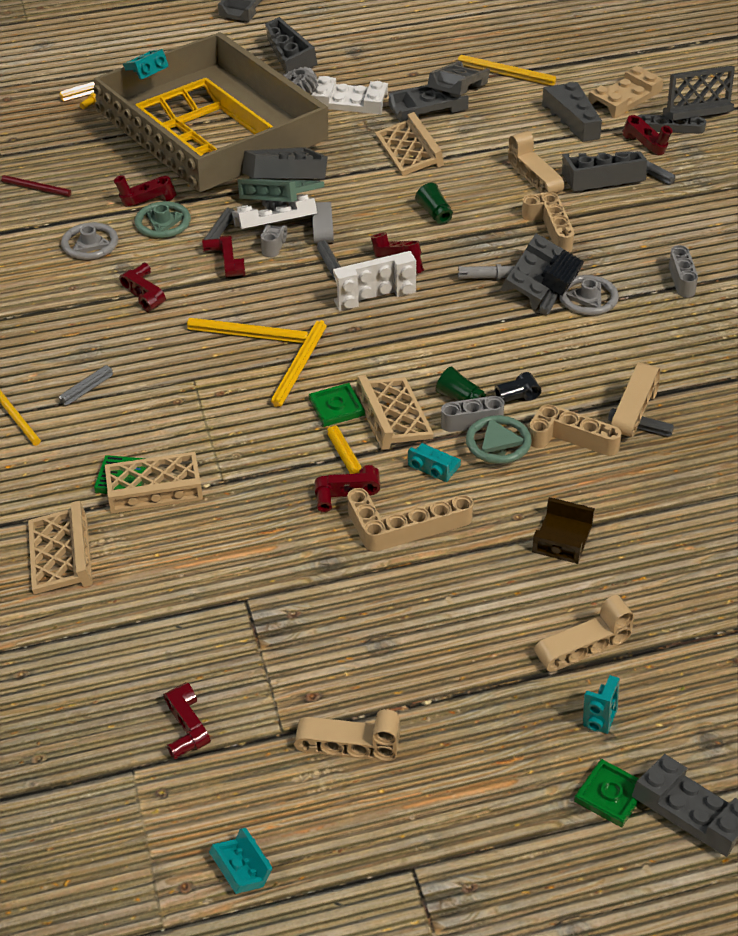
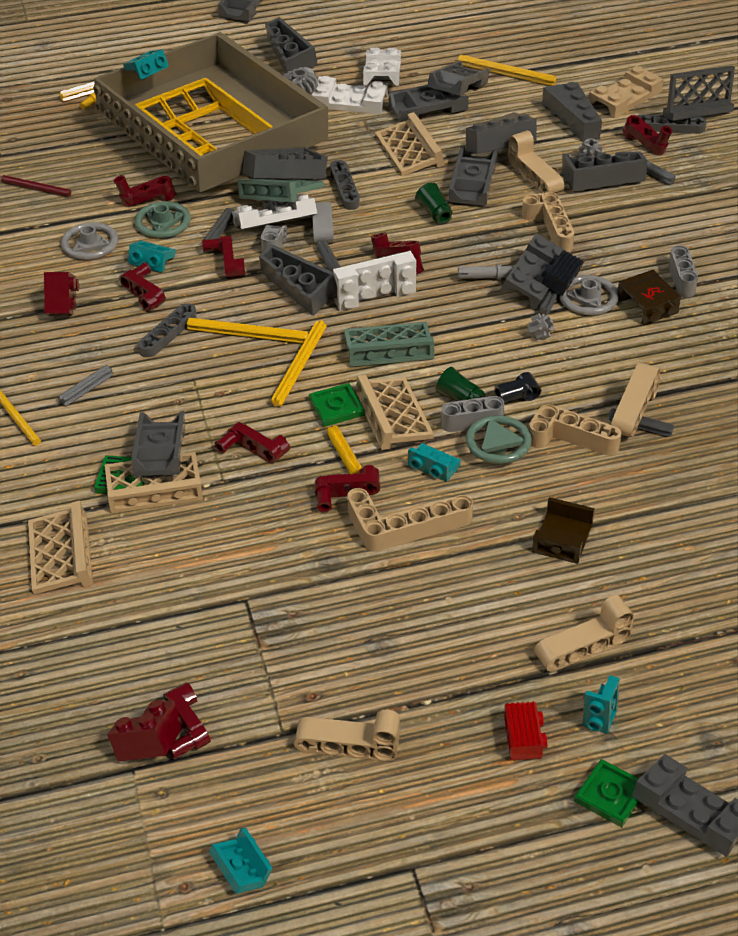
(59, 293): none -> dark red brick
(146, 735): none -> dark red brick
(150, 253): none -> teal bracket
(151, 344): none -> dark grey beam
(158, 446): none -> dark grey piece
(253, 441): none -> dark red beam
(299, 278): none -> dark grey wedge
(342, 185): none -> dark grey beam
(382, 65): none -> white piece
(389, 351): none -> sand green fence
(472, 178): none -> dark grey piece
(496, 132): none -> dark grey wedge
(524, 731): none -> red brick
(540, 326): none -> light grey gear
(590, 147): none -> light grey gear
(651, 294): none -> dark brown panel

